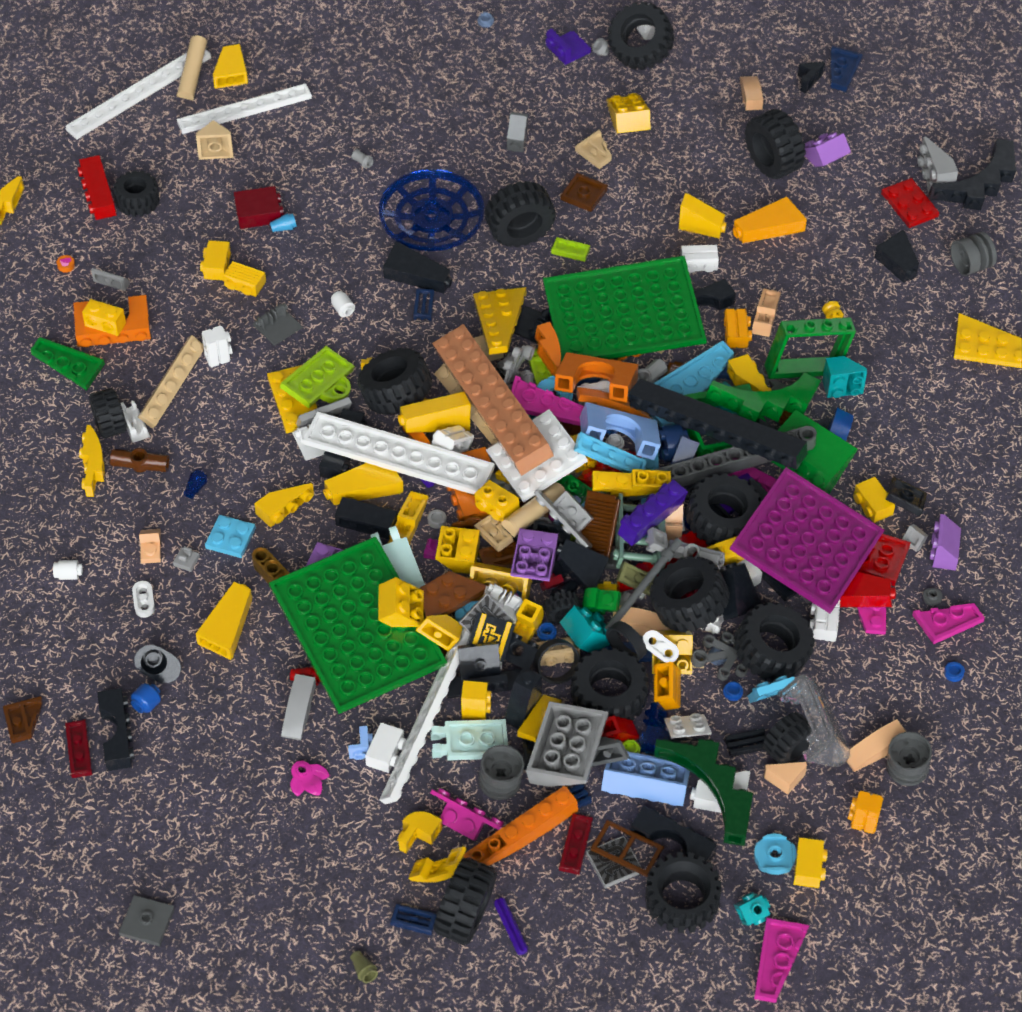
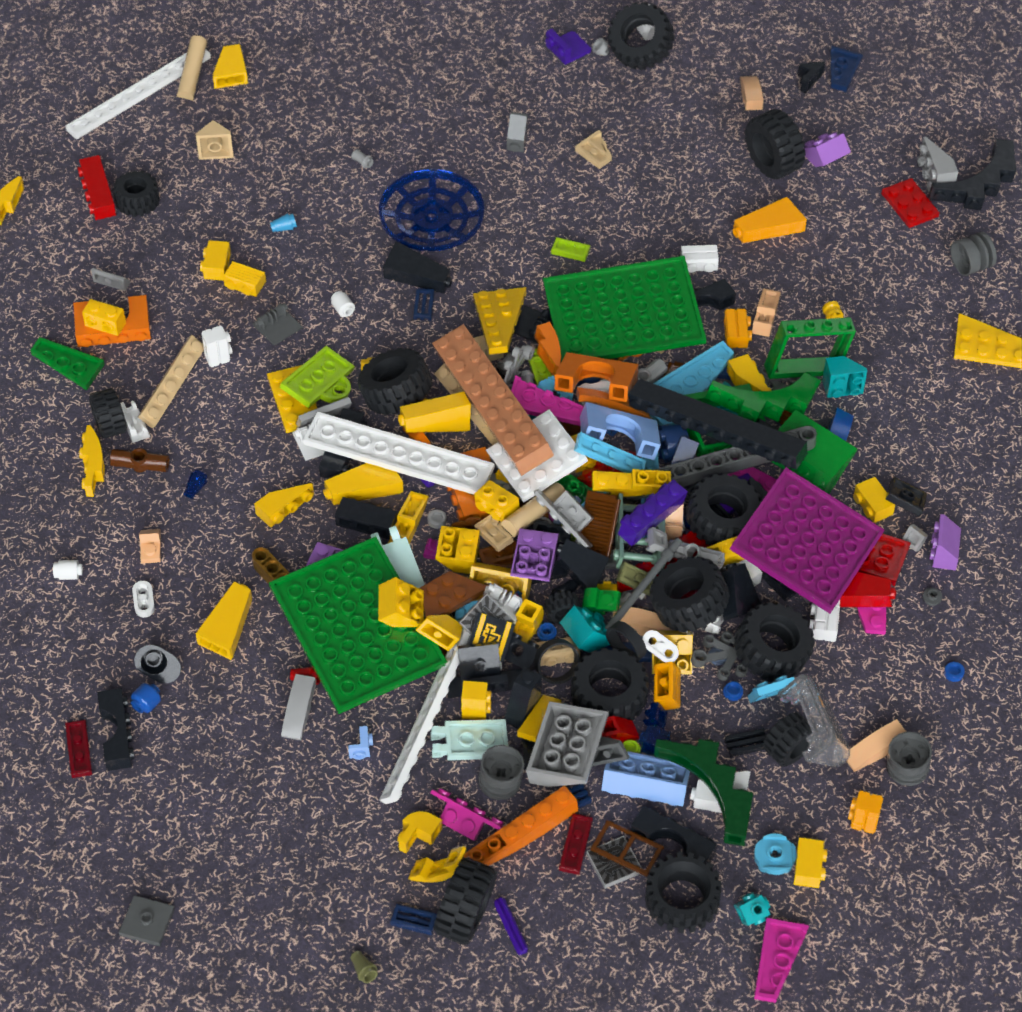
(22, 718): reddish brown wing -> none
(65, 263): orange tile -> none
(186, 559): light grey tile -> none
(230, 536): medium azure plate -> none
(244, 108): white tile -> none
(257, 206): dark red brick -> none
(309, 780): dark pink plate -> none
(385, 747): white brick -> none
(453, 439): white brick -> none
(485, 19): sand blue plate -> none
(520, 214): black tyre -> none
(554, 581): dark red plate -> none
(584, 192): reddish brown plate -> none
(615, 440): white plate -> none
(629, 113): yellow slope -> none
(687, 725): white hinge -> none
(701, 218): yellow slope -> none
(785, 775): light nougat slope -> none
(898, 256): black slope -> none
(944, 623): dark pink wing -> none

